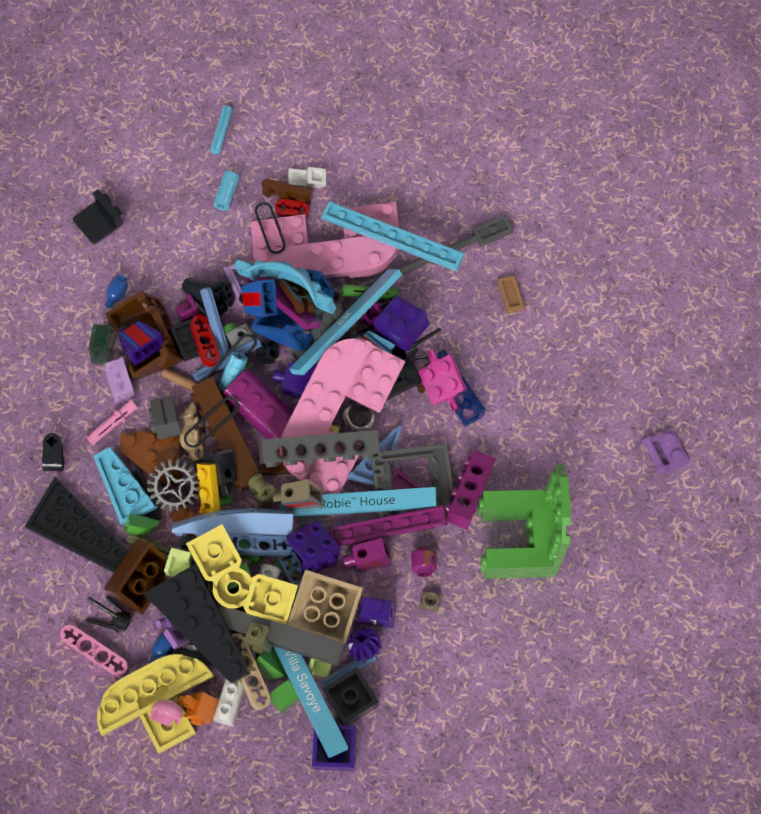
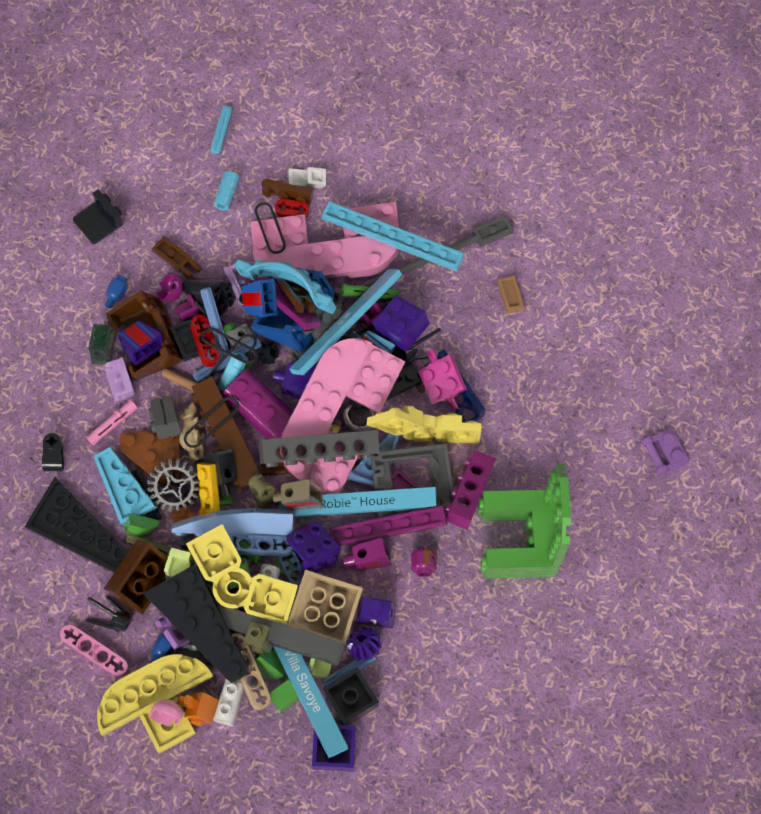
(171, 288): none -> magenta hair
(175, 257): none -> reddish brown hinge
(226, 352): none -> black piece
(422, 428): none -> light yellow plate
(430, 596): dark tan plate -> none

